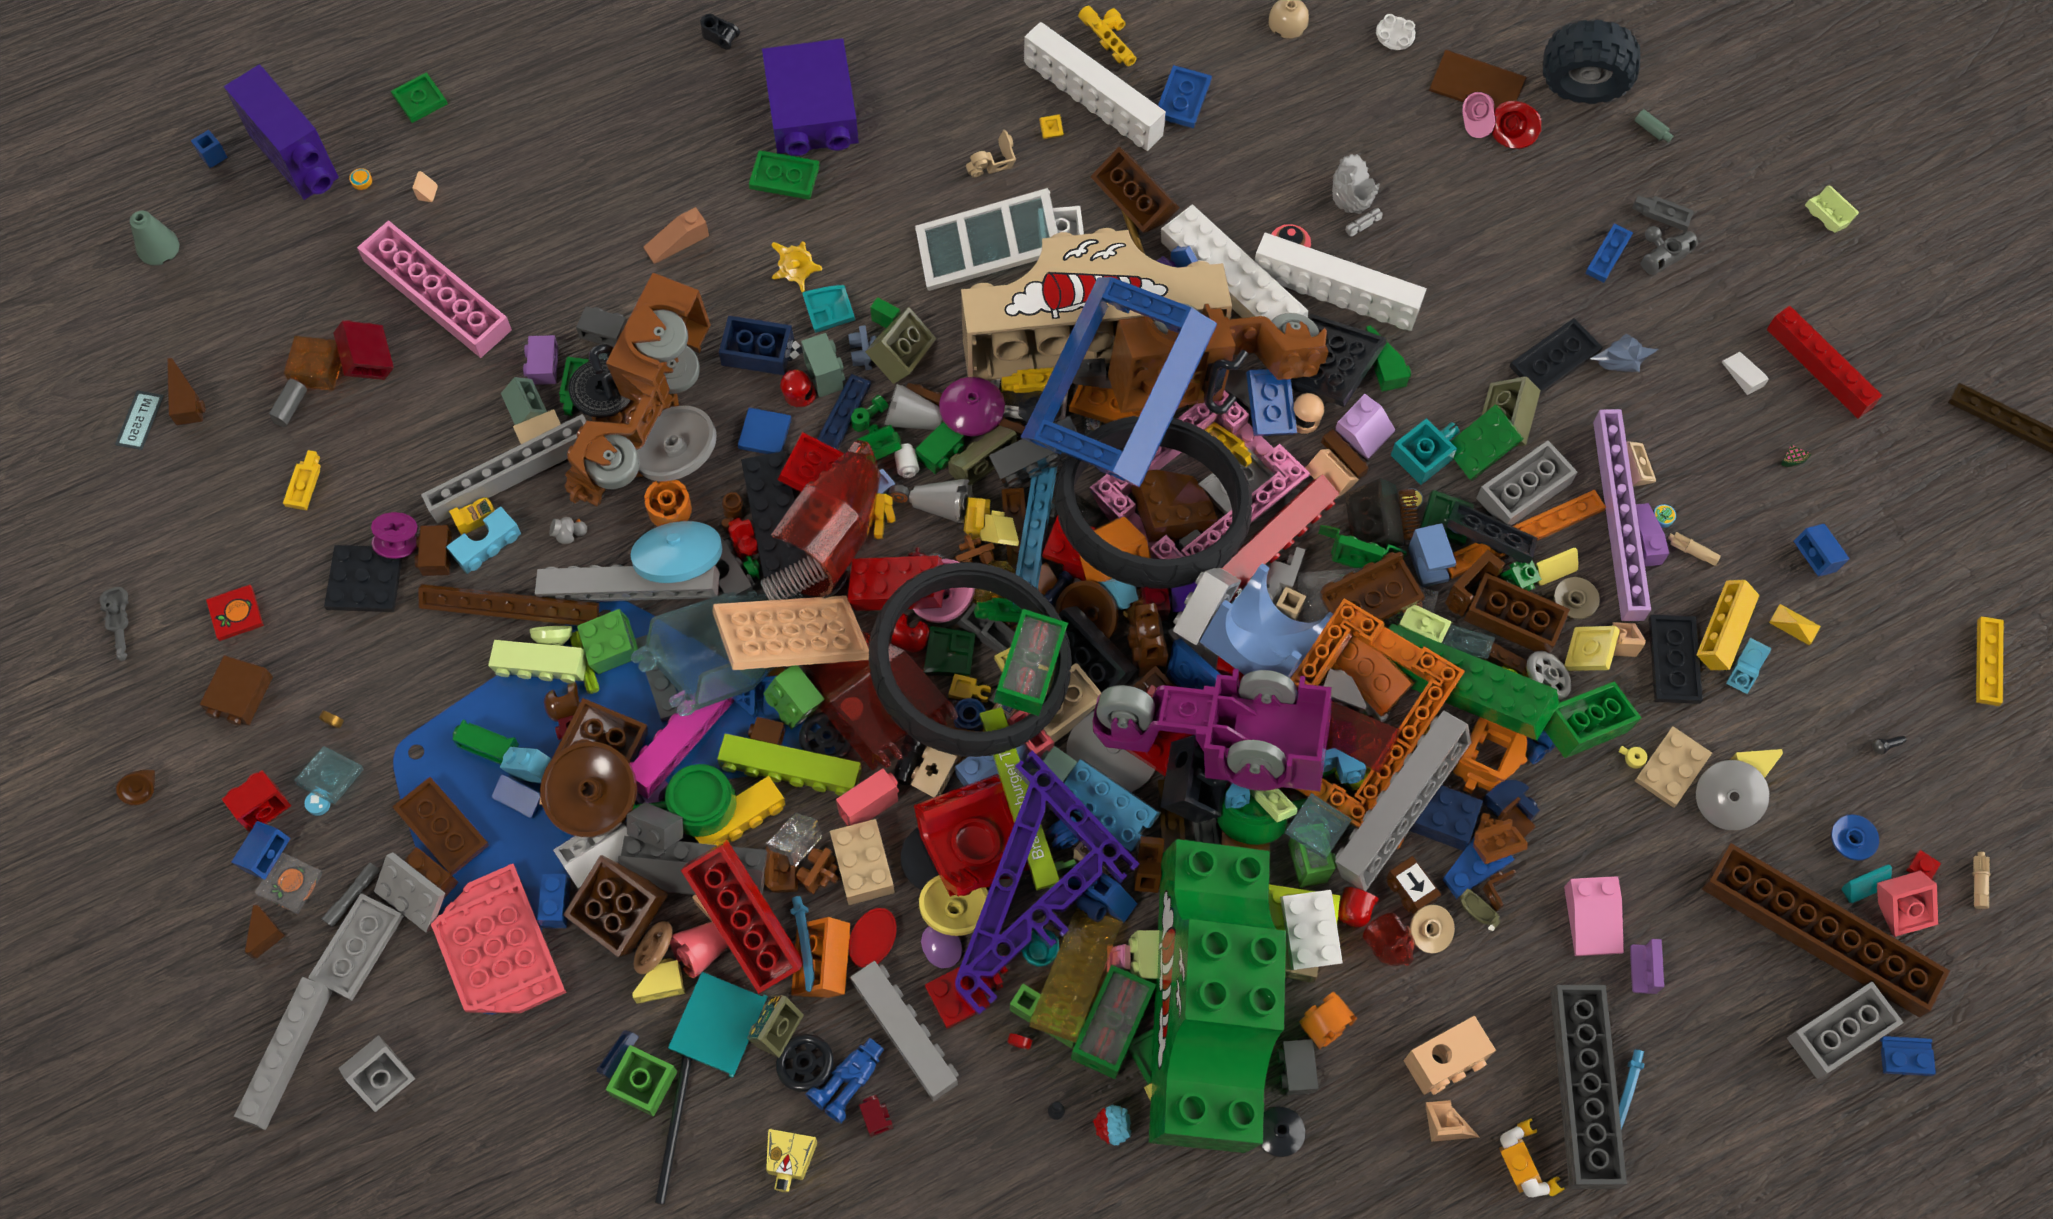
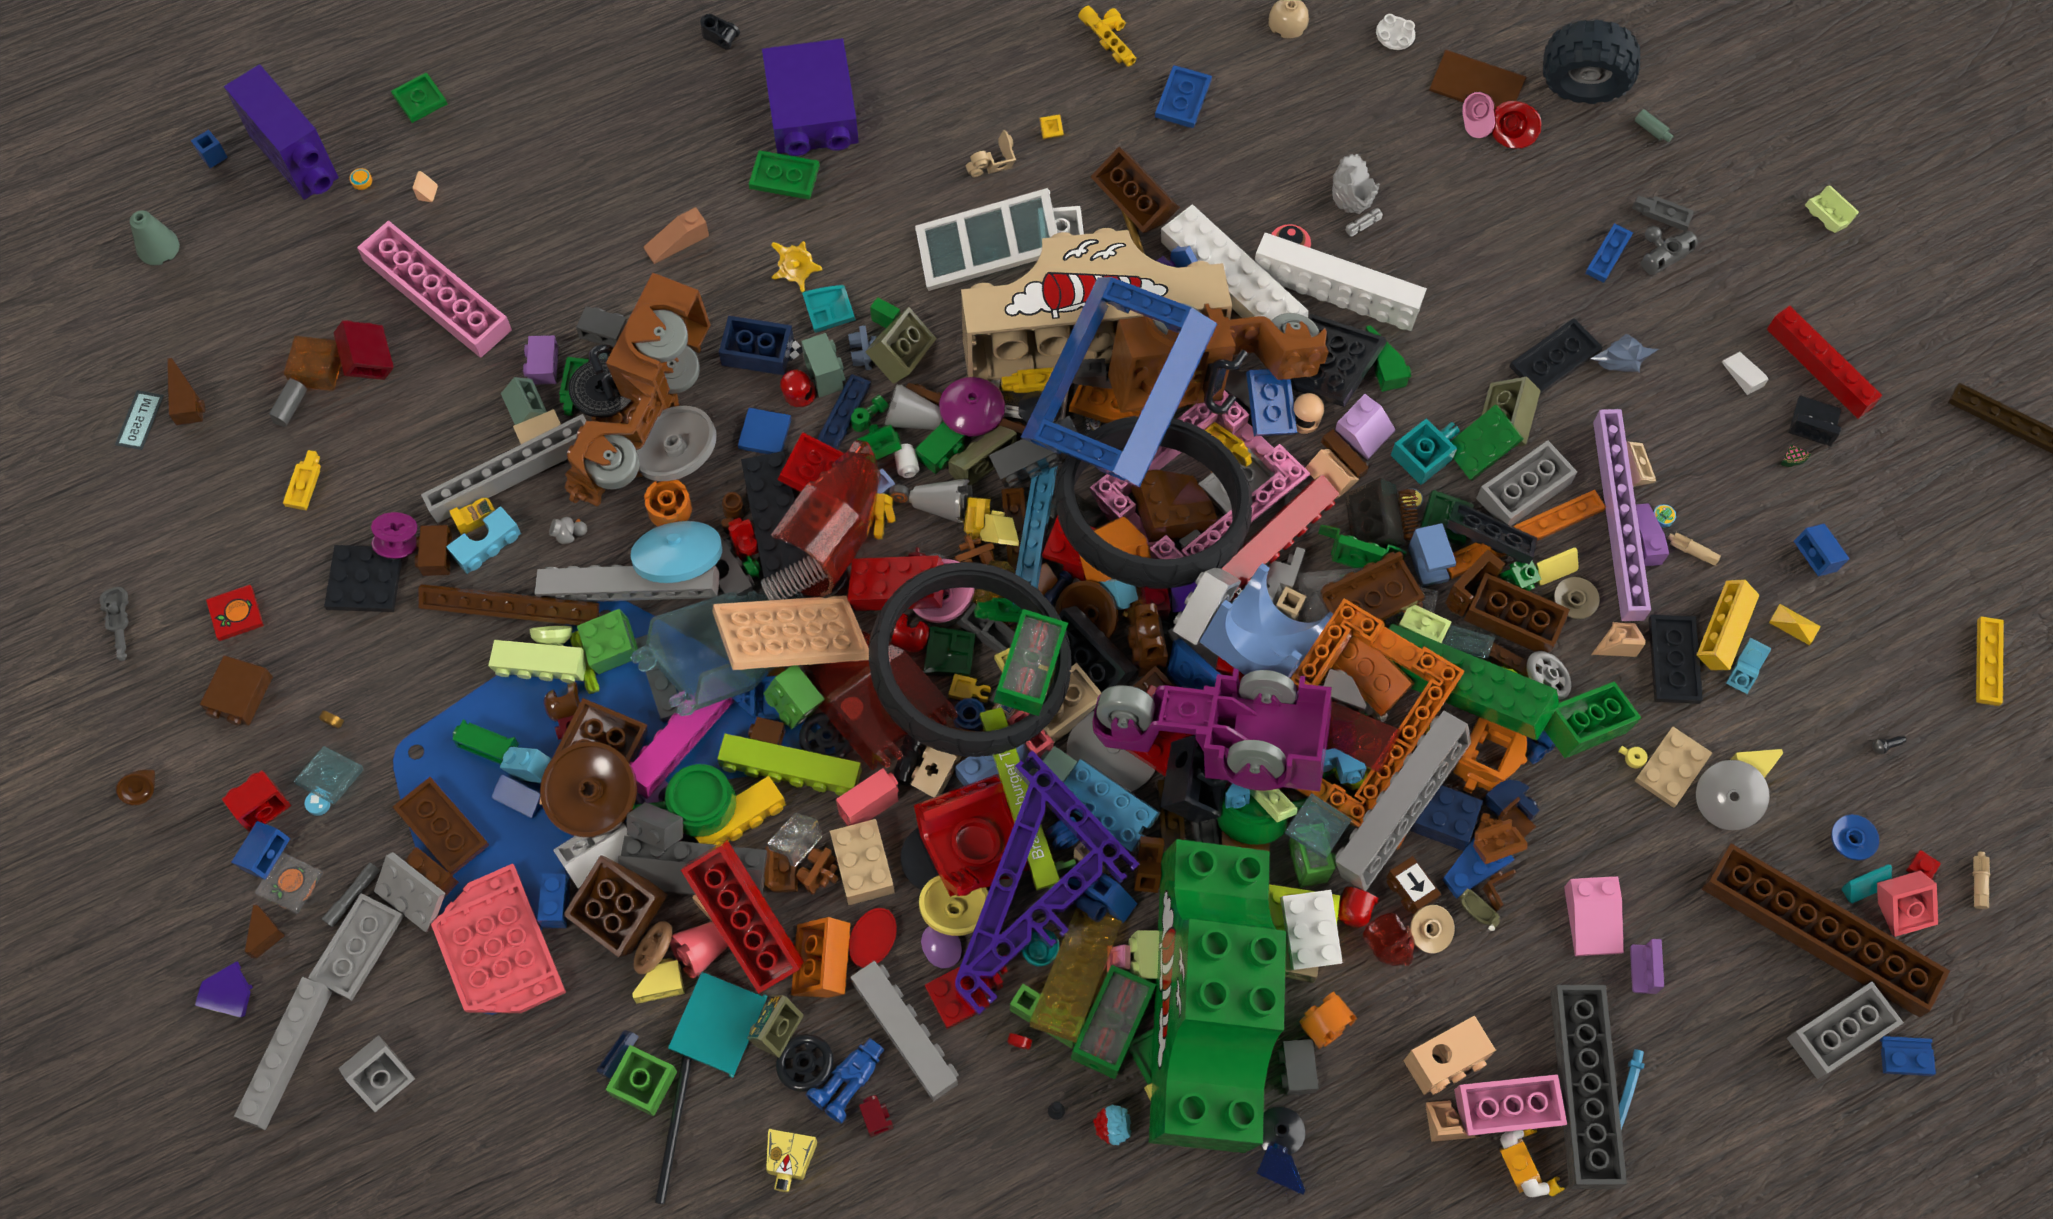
(225, 992): none -> dark purple slope
(799, 912): dark azure sword -> none
(1094, 86): white brick -> none
(1280, 1168): none -> clear blue slope
(1510, 1105): none -> bright pink slope
(1591, 648): light yellow plate -> none
(1815, 421): none -> black bracket

